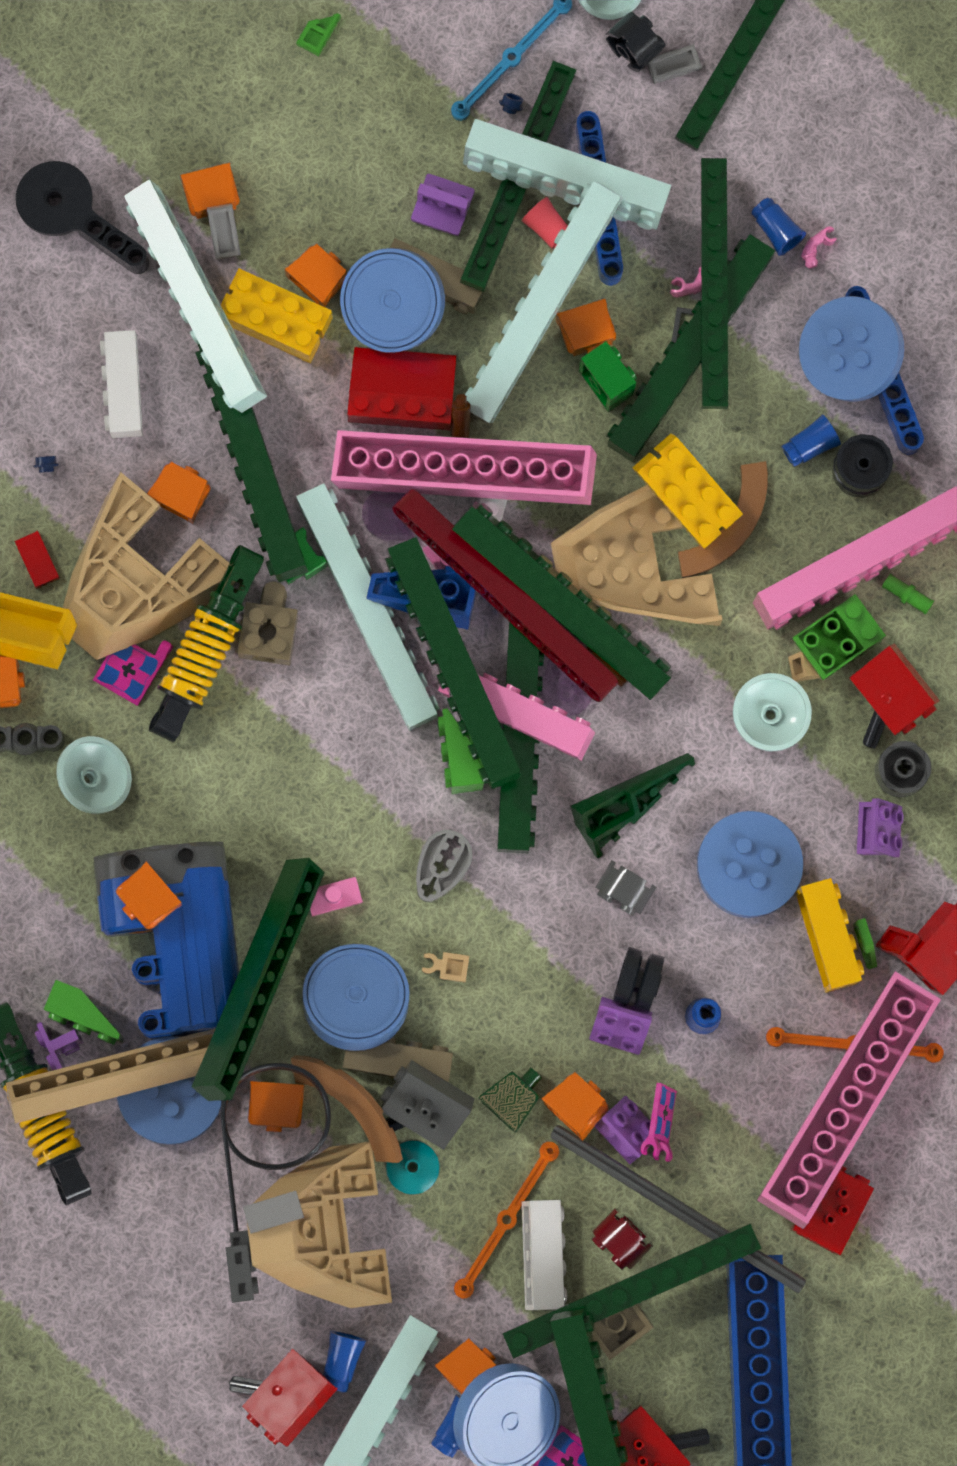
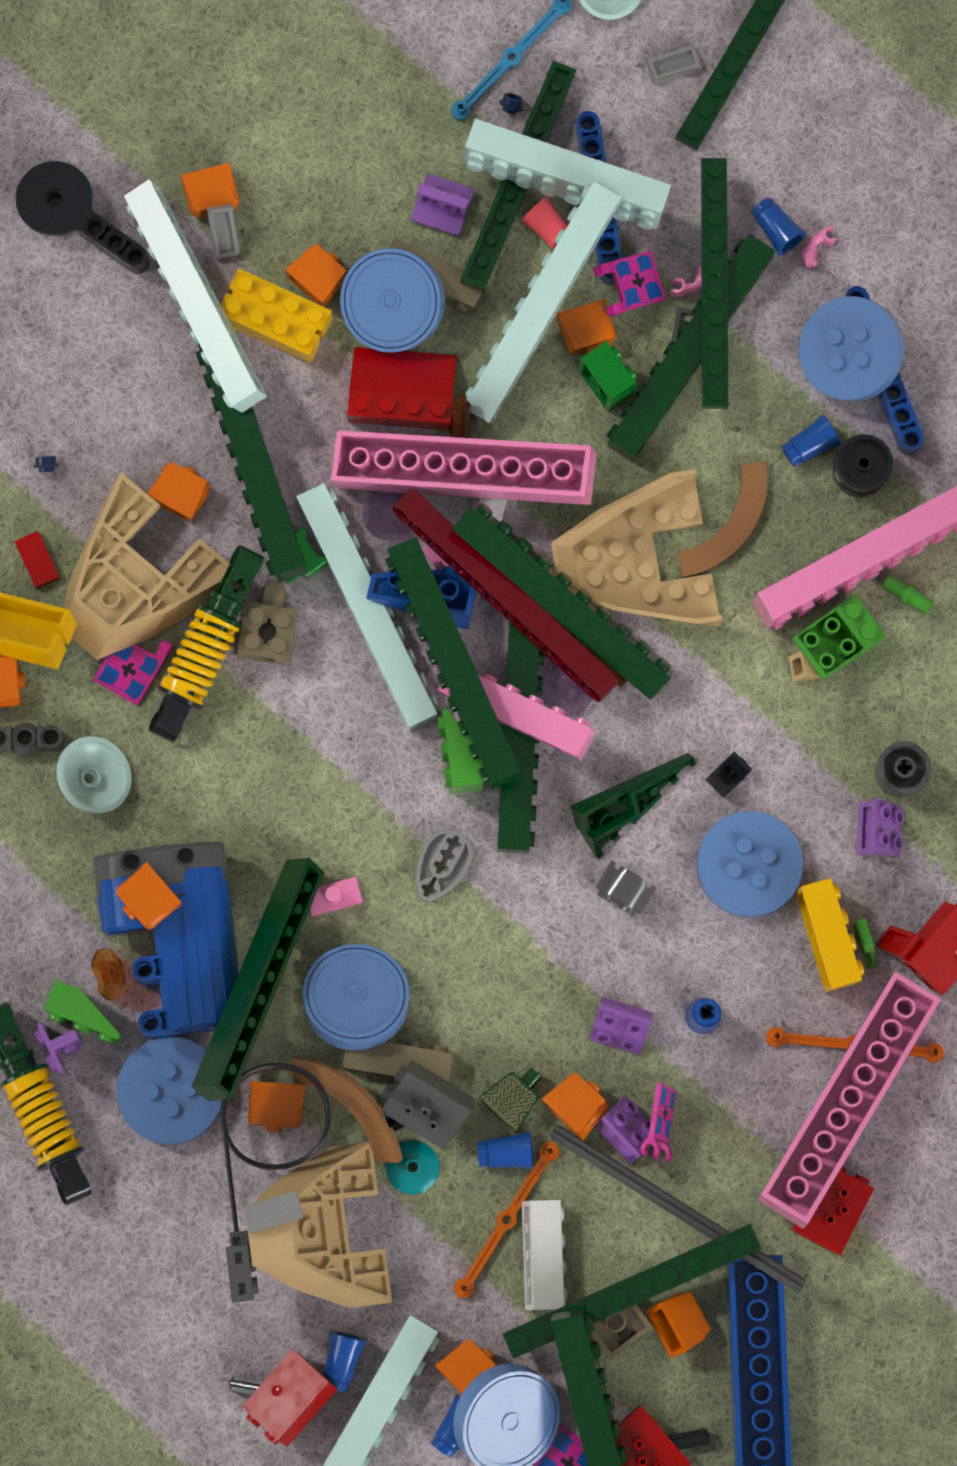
(107, 1077): tan brick -> none
(109, 973): none -> clear orange dish
(122, 384): white brick -> none
(317, 34): bright green tile -> none
(451, 966): tan plate -> none
(507, 1152): none -> blue plant
(621, 1239): dark red brick -> none
(635, 41): black brick -> none
(635, 282): none -> dark pink flag
(638, 979): black wheel -> none
(678, 1323): none -> orange torso
(687, 490): yellow piece -> none
(729, 774): none -> black bracket
(774, 694): light aqua dish -> none
(894, 693): red piece -> none

